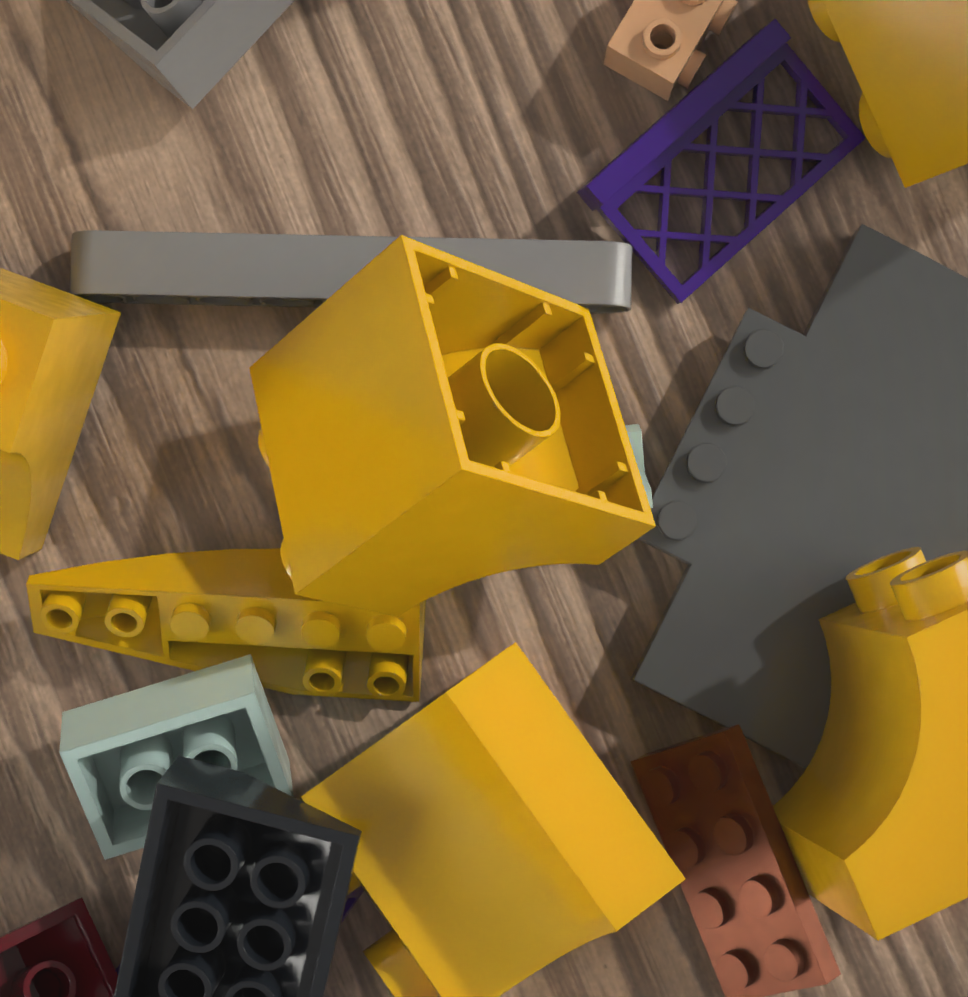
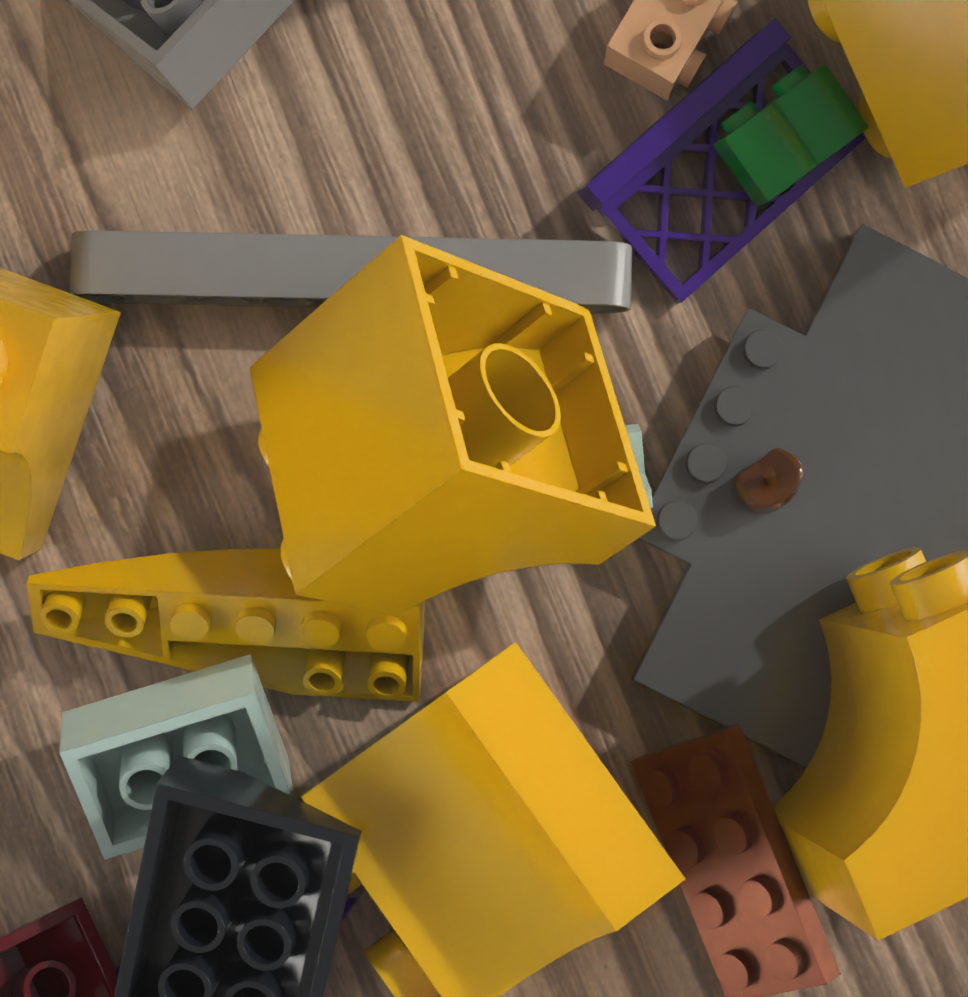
(770, 481): none -> reddish brown piece
(789, 134): none -> green brick

